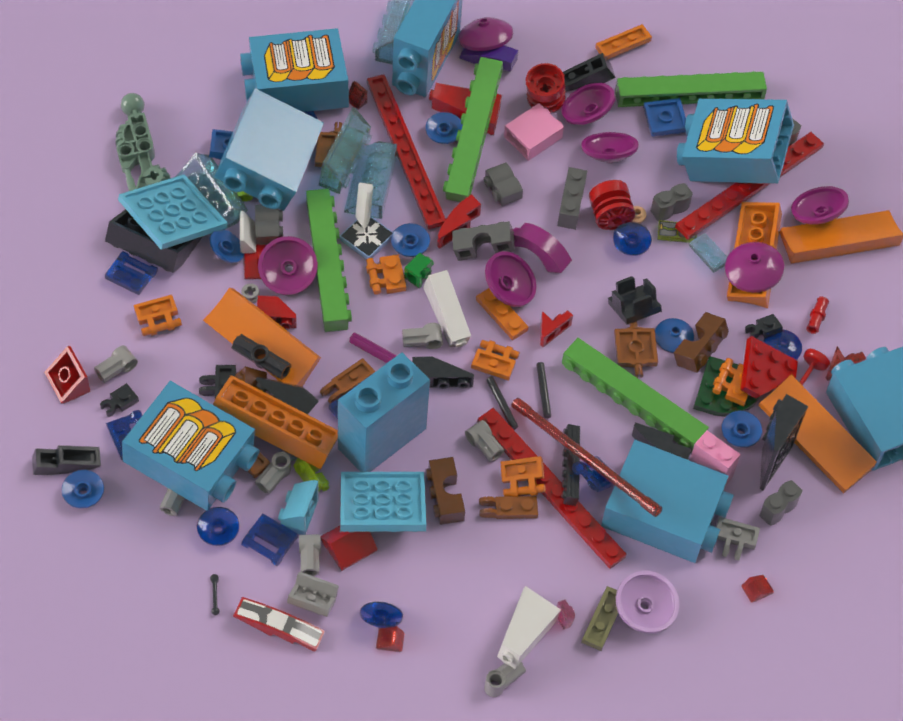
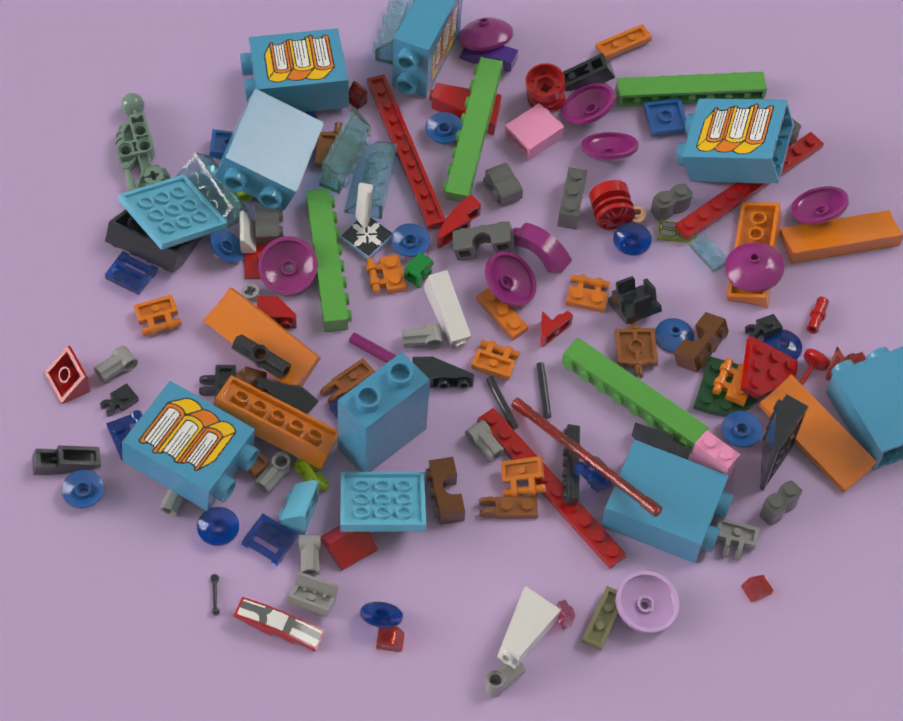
(587, 298): none -> orange plate

